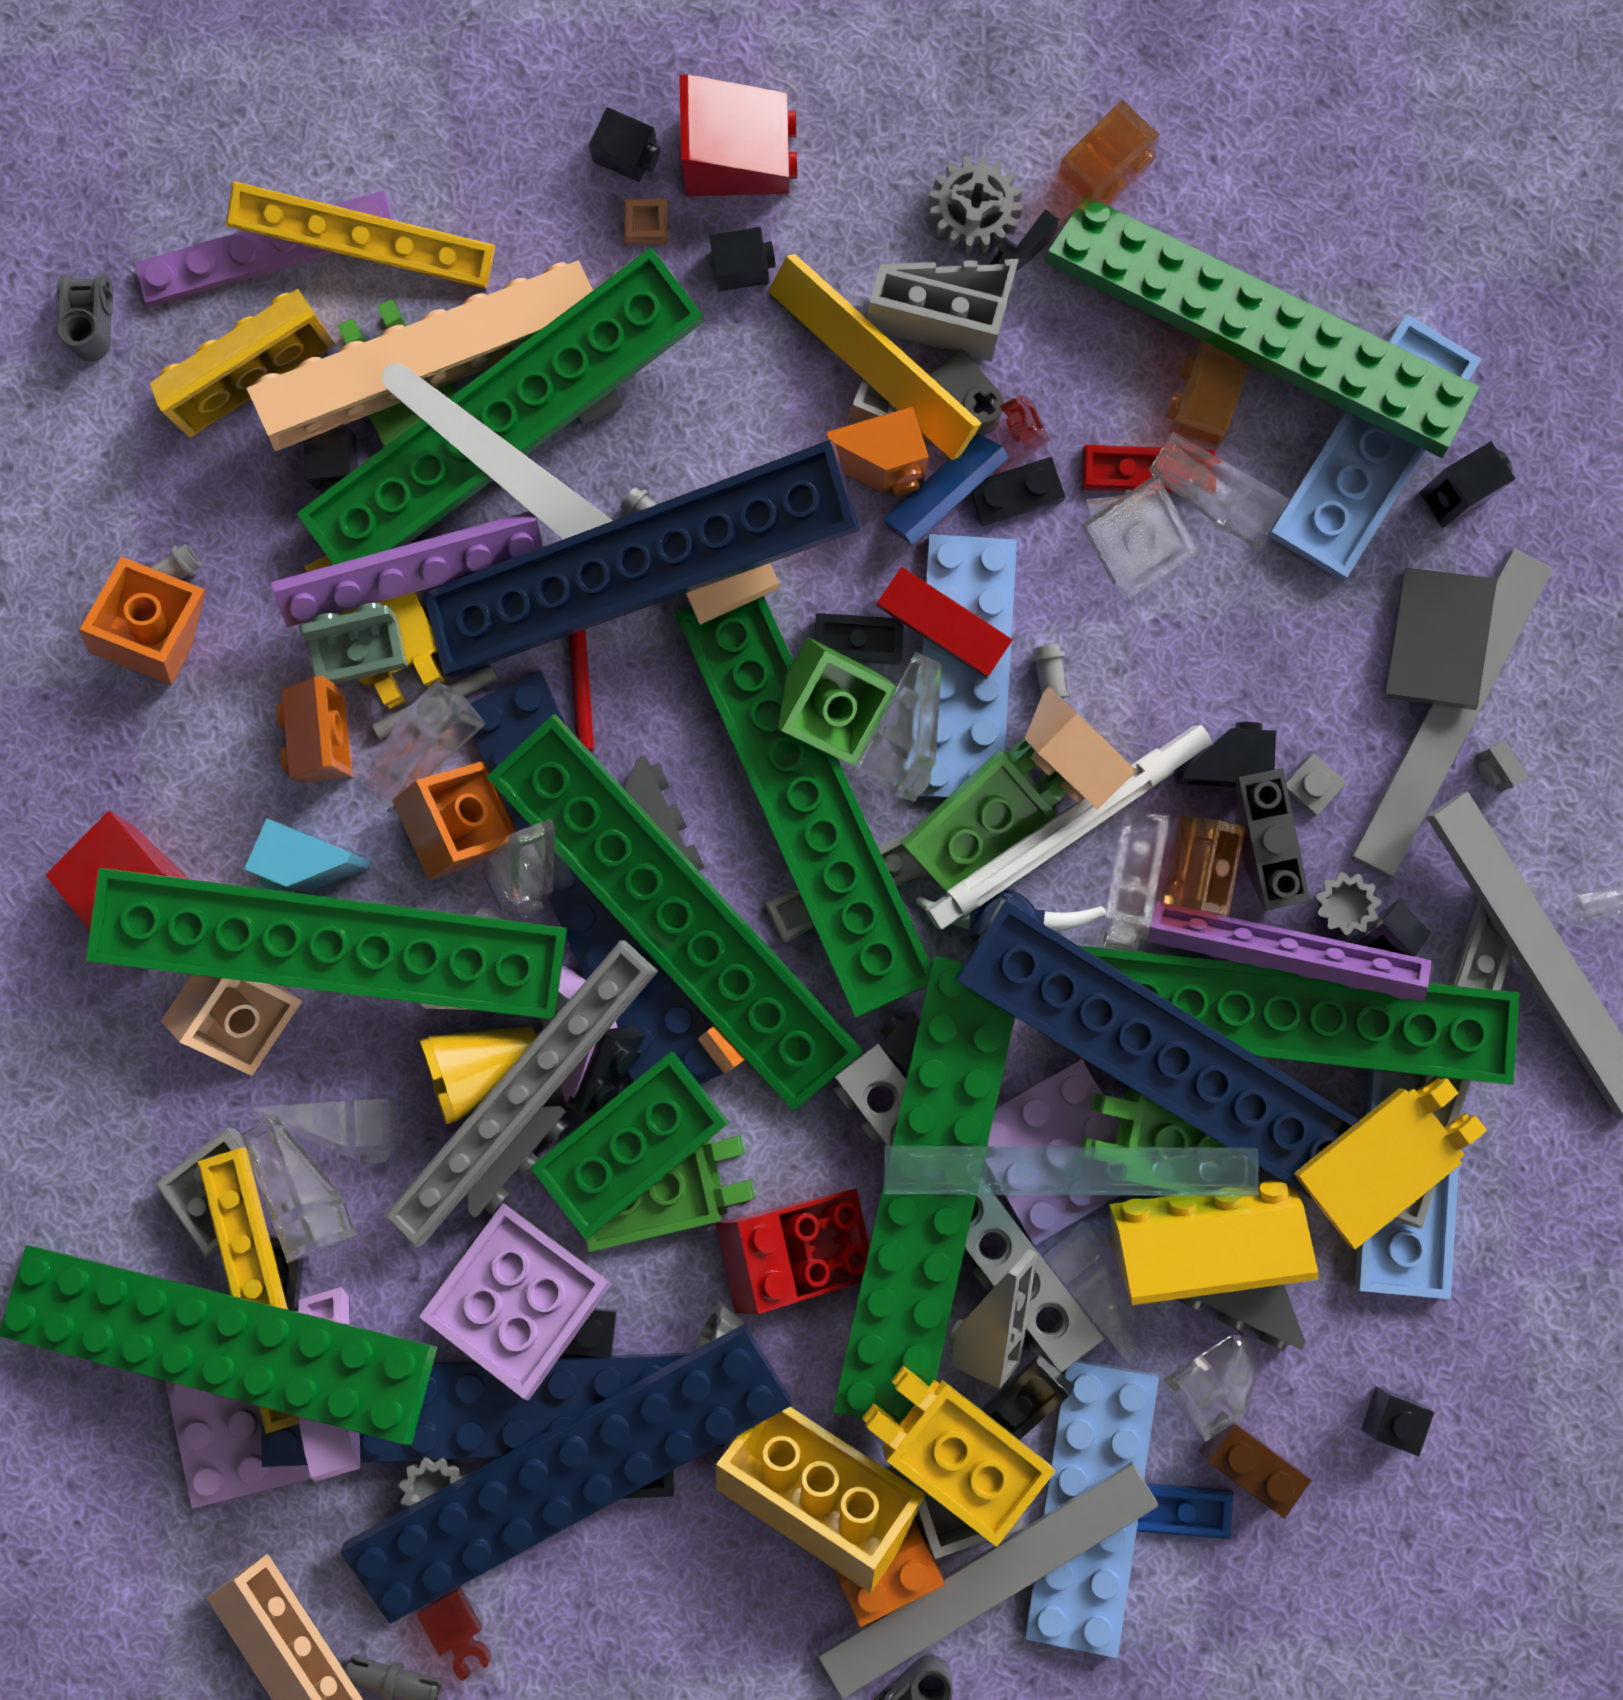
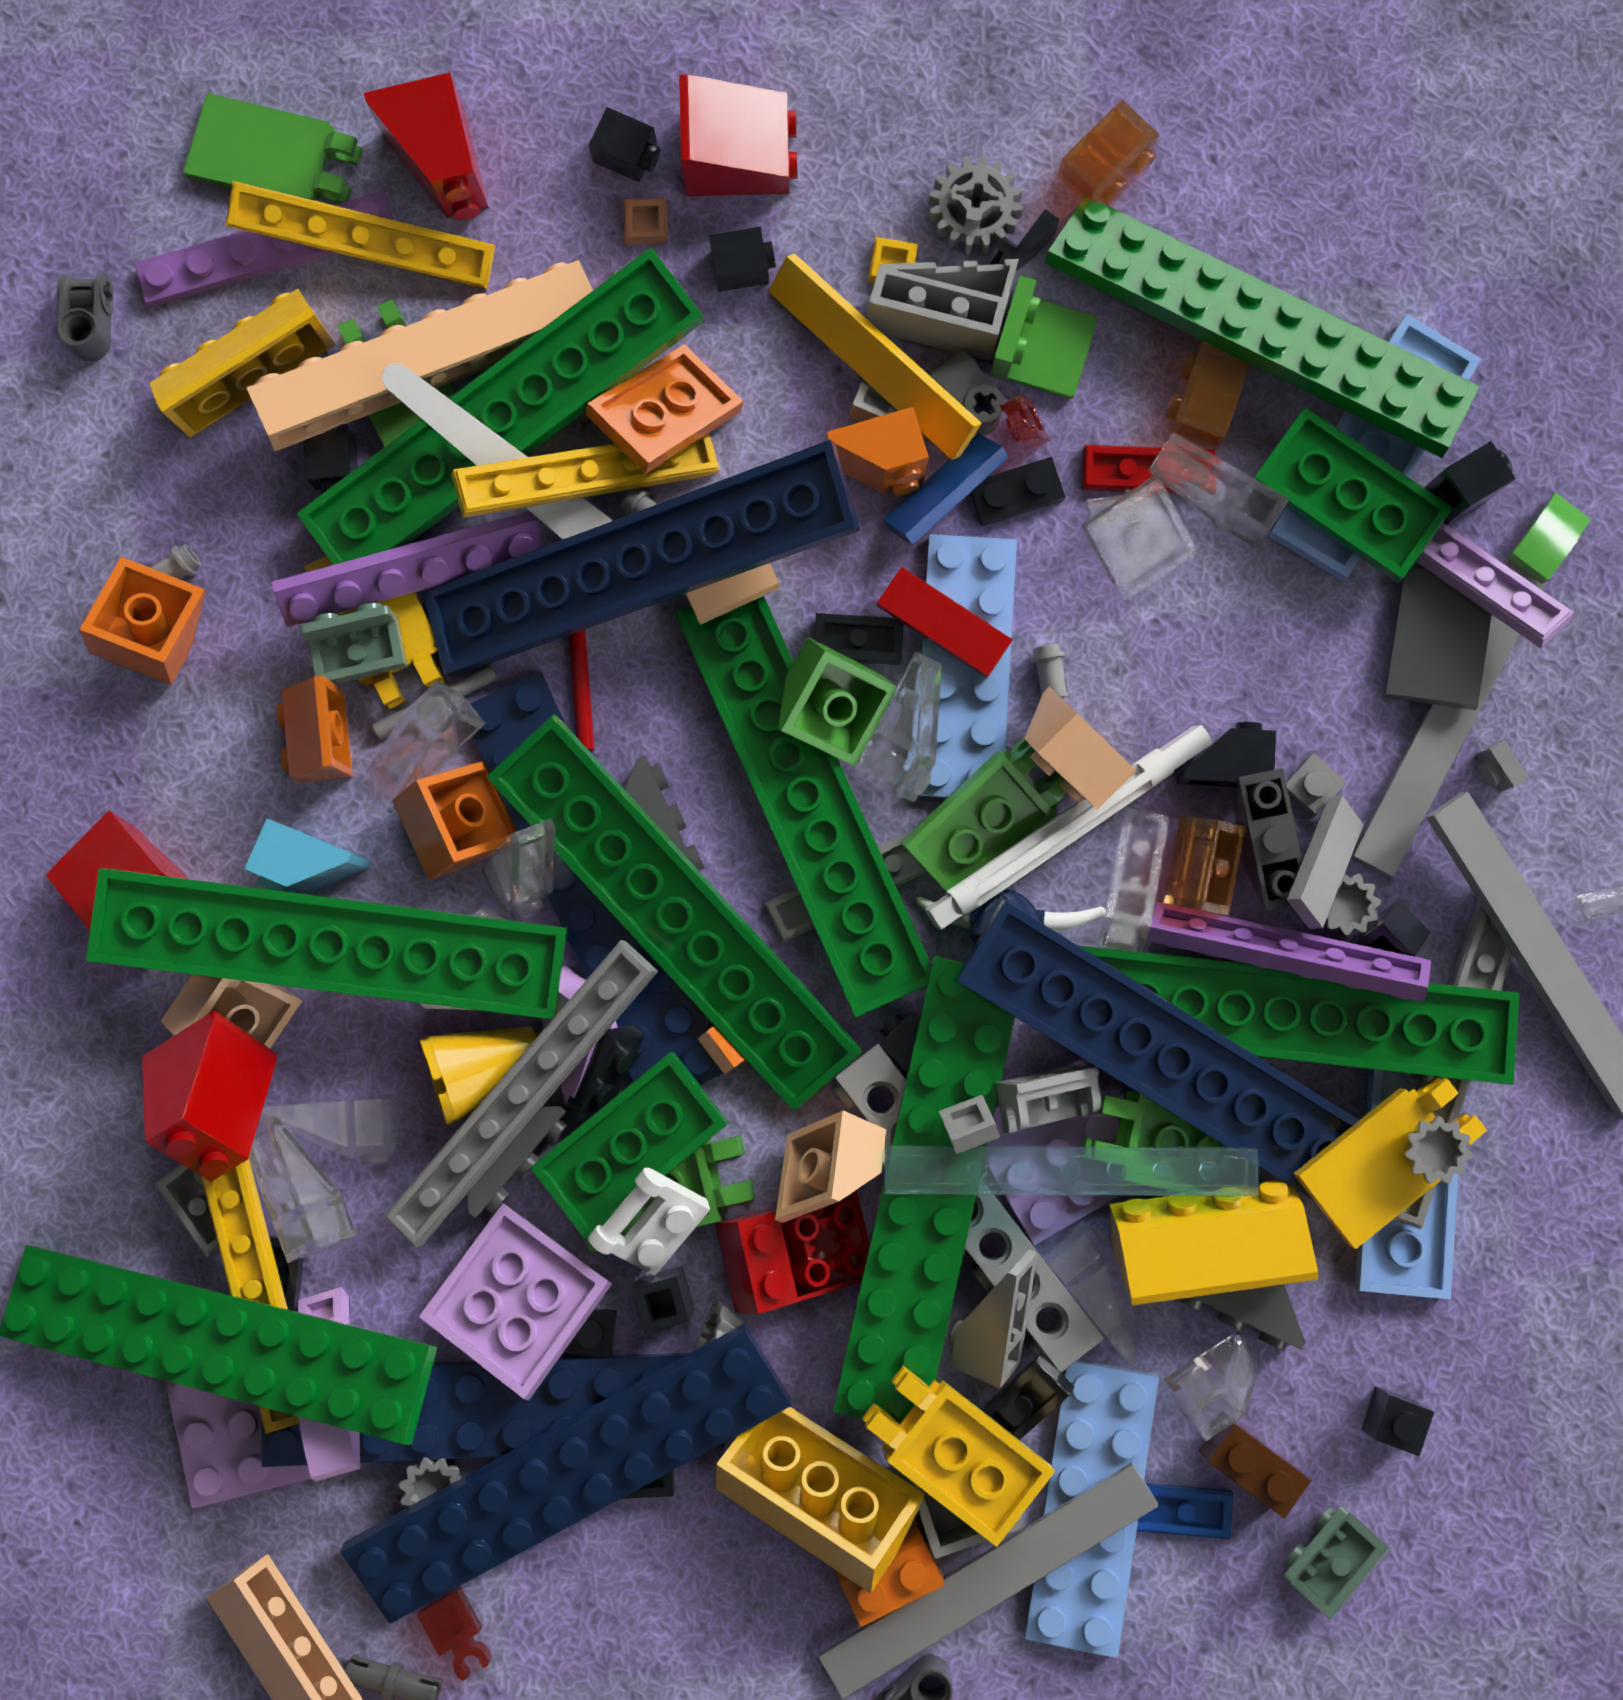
(206, 1095): none -> red slope
(268, 150): none -> bright green tile
(433, 140): none -> red slope
(571, 476): none -> yellow tile
(659, 1228): none -> white plate
(663, 1299): none -> black brick
(664, 408): none -> orange plate
(828, 1163): none -> light nougat slope
(890, 252): none -> yellow tile
(969, 1124): none -> light grey plate
(1043, 343): none -> bright green bracket
(1048, 1097): none -> light grey hinge
(1325, 862): none -> light grey tile
(1334, 1561): none -> sand green bracket
(1353, 495): none -> green plate
(1438, 1150): none -> light grey piece
(1494, 586): none -> lavender tile
(1549, 538): none -> bright green slope

